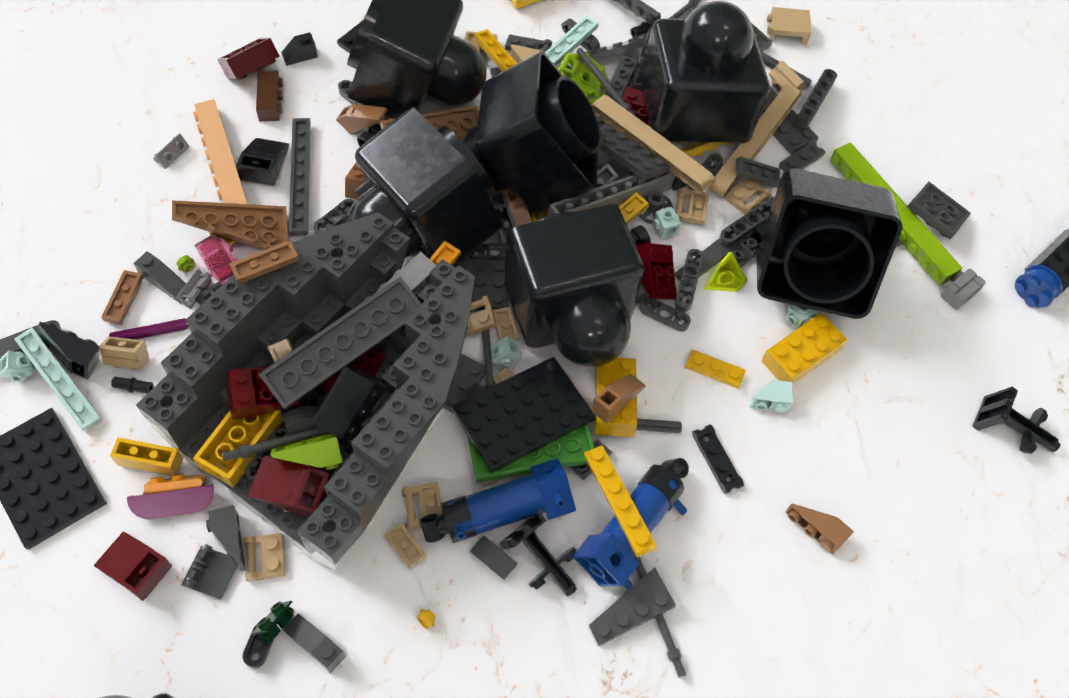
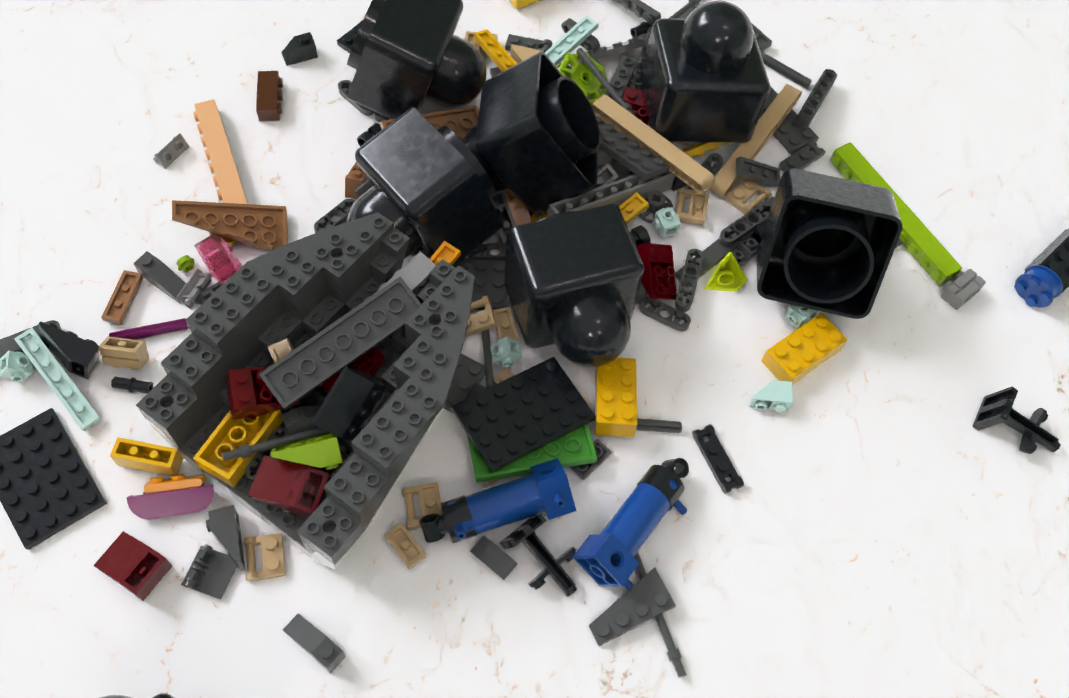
(248, 58): dark red brick -> none
(255, 646): black plate -> none
(262, 161): black slope -> none
(264, 262): medium nougat plate -> none
(280, 615): dark green hinge -> none
(300, 177): dark grey plate -> none
(357, 117): medium nougat slope -> none
(426, 618): yellow plate -> none
(616, 397): medium nougat slope -> none
(620, 501): yellow plate -> none
(715, 369): yellow plate -> none
(783, 75): tan brick -> none
(789, 23): tan panel -> none
(825, 528): medium nougat slope -> none
(939, 210): dark grey plate -> none

